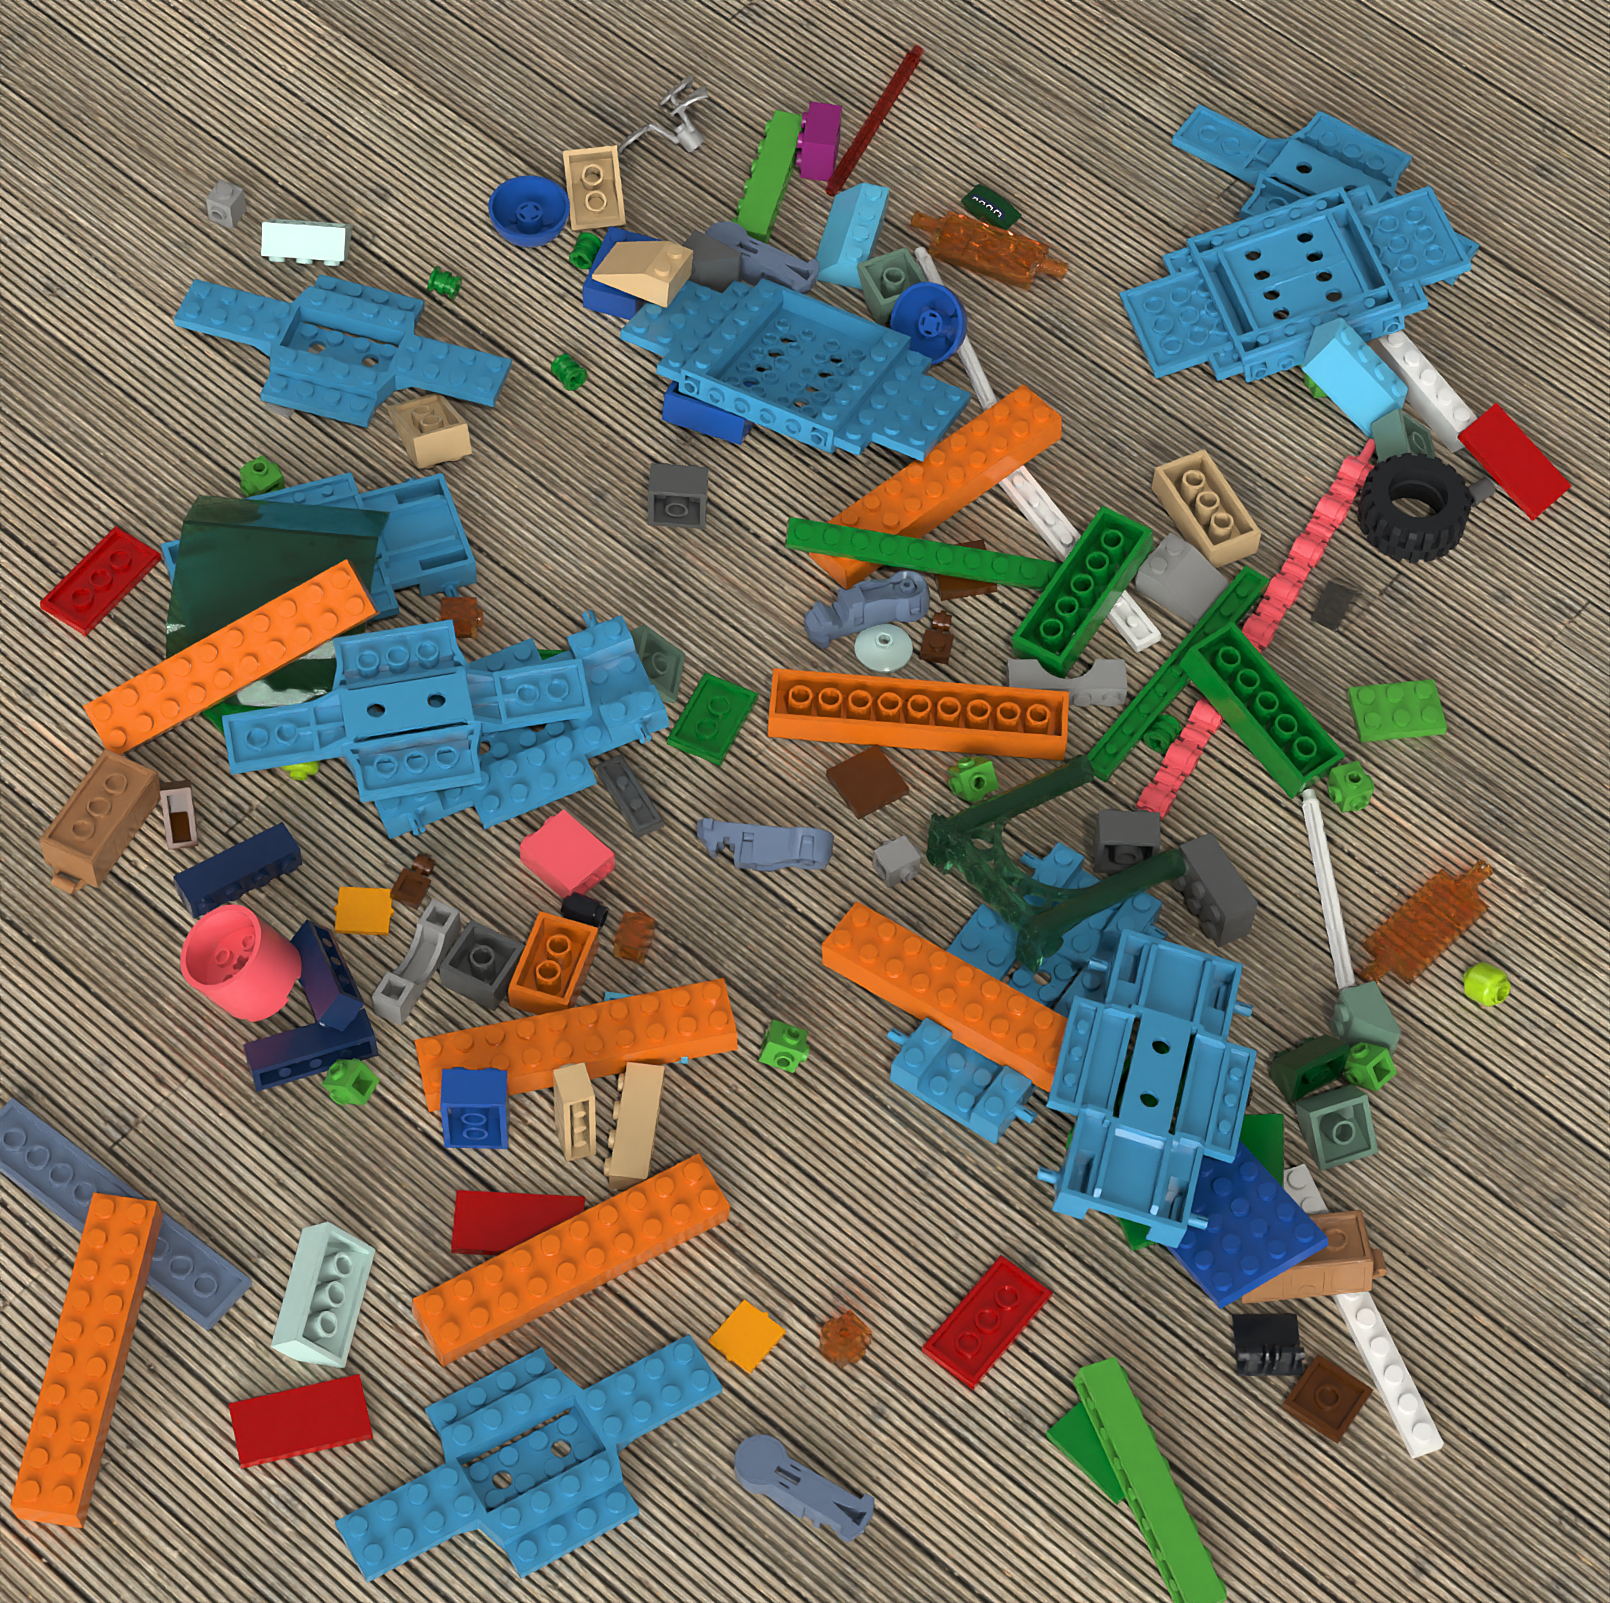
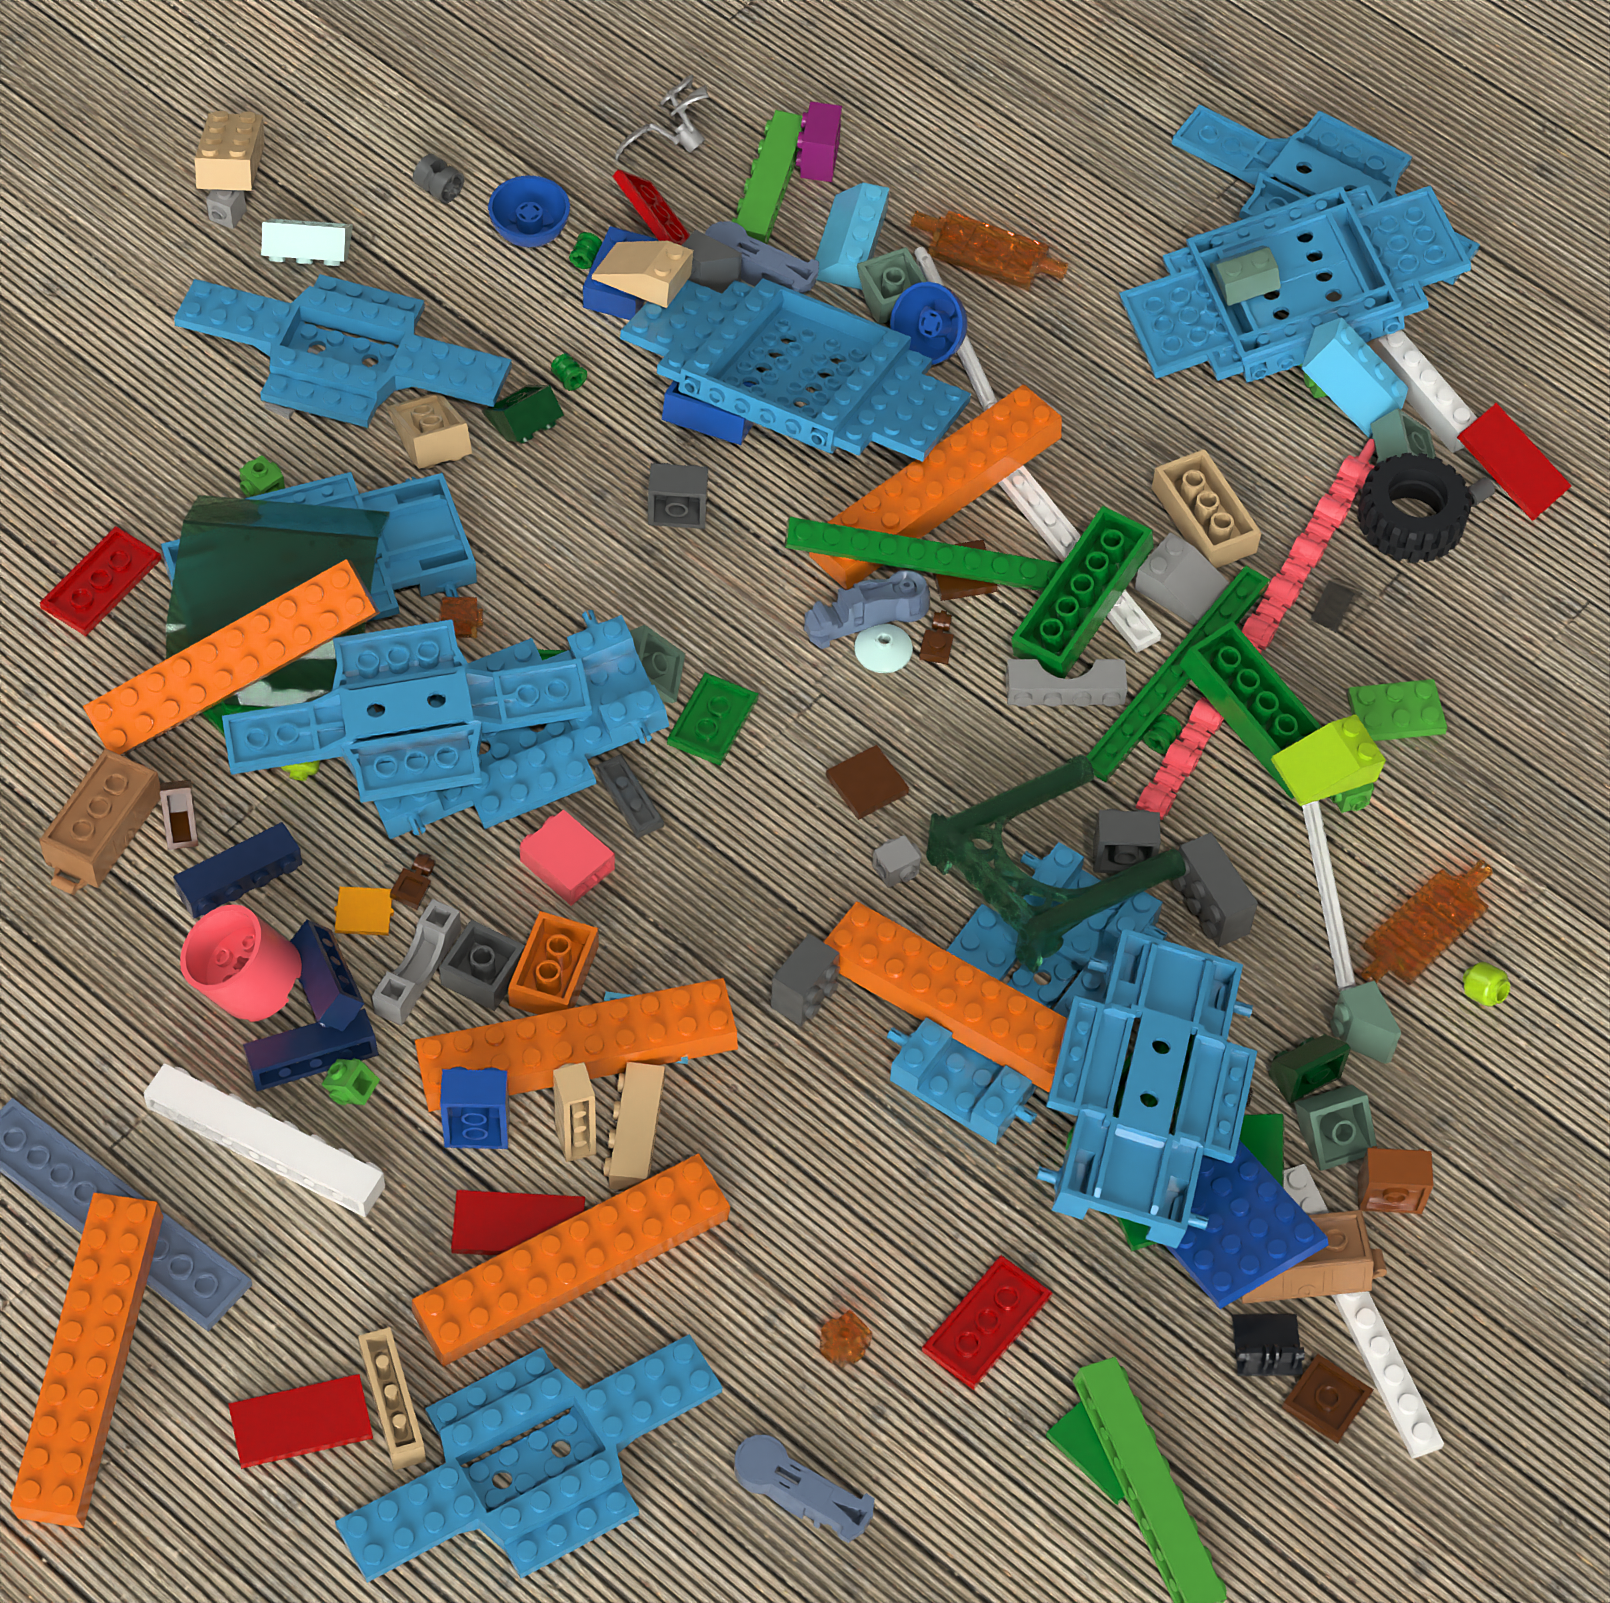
(229, 151): none -> tan brick
(265, 1139): none -> white brick
(323, 1296): light aqua slope -> none
(392, 1398): none -> tan brick
(437, 177): none -> dark grey wheel
(444, 283): green bush -> none
(525, 412): none -> dark green slope
(584, 910): black brick -> none
(594, 188): tan slope -> none
(634, 937): clear orange brick -> none
(652, 207): none -> red tile
(747, 1336): light orange piece -> none
(767, 846): sand blue piece -> none
(784, 1046): bright green brick -> none
(805, 980): none -> dark grey brick
(874, 121): clear red piece -> none
(918, 714): orange brick -> none
(972, 778): bright green brick -> none
(991, 206): dark green slope -> none
(1247, 274): none -> sand green slope
(1330, 761): none -> lime slope
(1369, 1066): bright green brick -> none
(1395, 1180): none -> dark orange container

